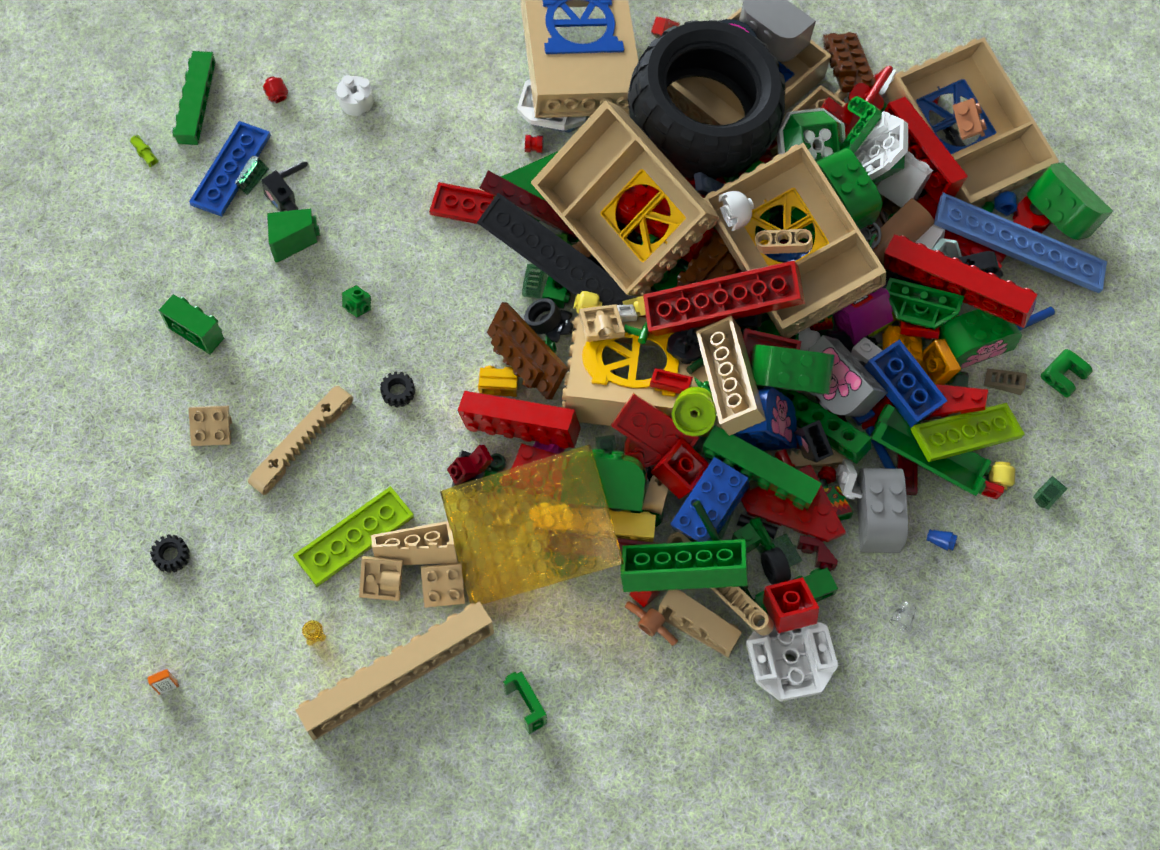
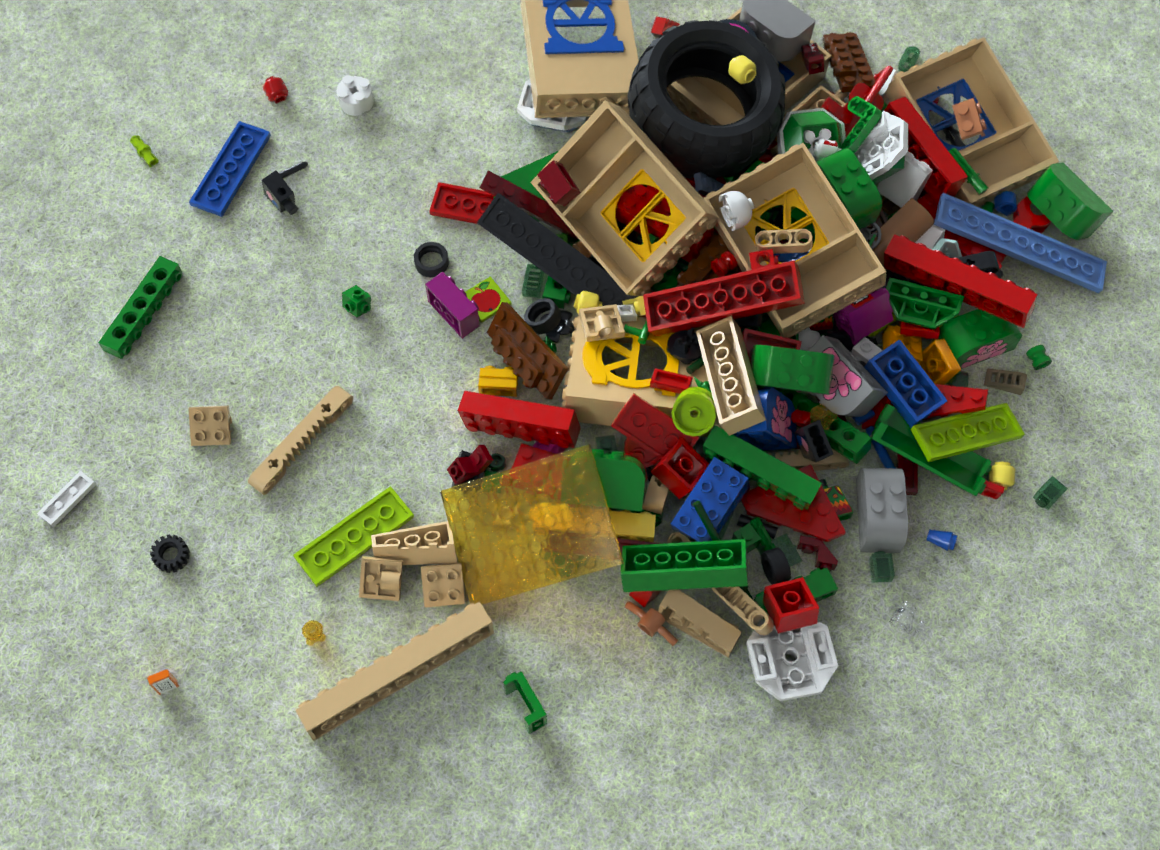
(66, 499): none -> white plate
(132, 309): none -> green brick
(191, 323): green brick -> none
(194, 98): green brick -> none
(258, 174): clear green slope -> none
(291, 232): green slope -> none
(395, 379): black tyre -> none
(431, 247): none -> black tyre
(452, 304): none -> magenta brick
(487, 297): none -> tile
(534, 143): red wheel -> none
(558, 183): none -> dark red brick
(724, 263): none -> red wheel
(742, 69): none -> light yellow head
(760, 256): none -> red brick
(783, 456): red pin -> none
(801, 418): none -> red piece
(812, 56): none -> dark red leg
(824, 148): none -> white head
(825, 416): none -> clear yellow brick
(828, 473): red plate -> none
(847, 480): white bracket -> none
(881, 567): none -> clear green brick
(905, 58): none -> clear green beam
(973, 178): none -> green axle
(1038, 357): none -> green wheel
(1039, 316): blue piece -> none
(1055, 372): green connector -> none

